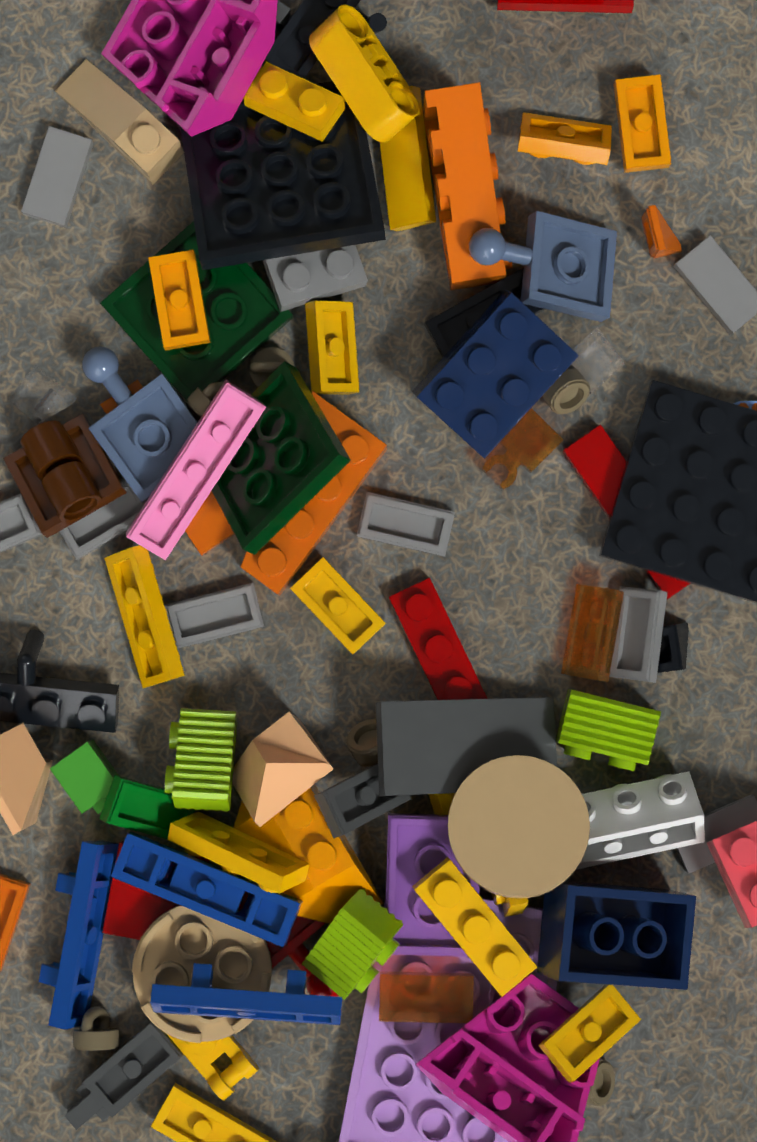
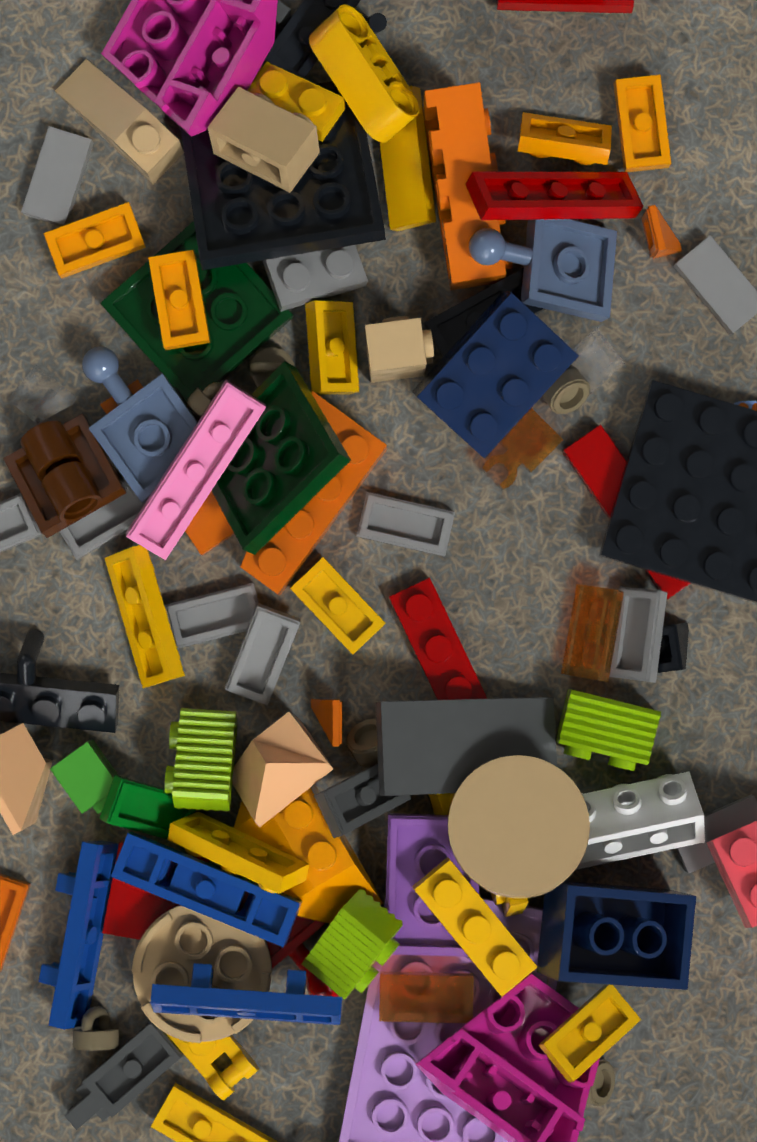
(94, 240): none -> light orange plate
(262, 654): none -> light grey tile
(264, 138): none -> tan brick
(330, 716): none -> orange slope
(398, 349): none -> tan brick
(553, 195): none -> red plate

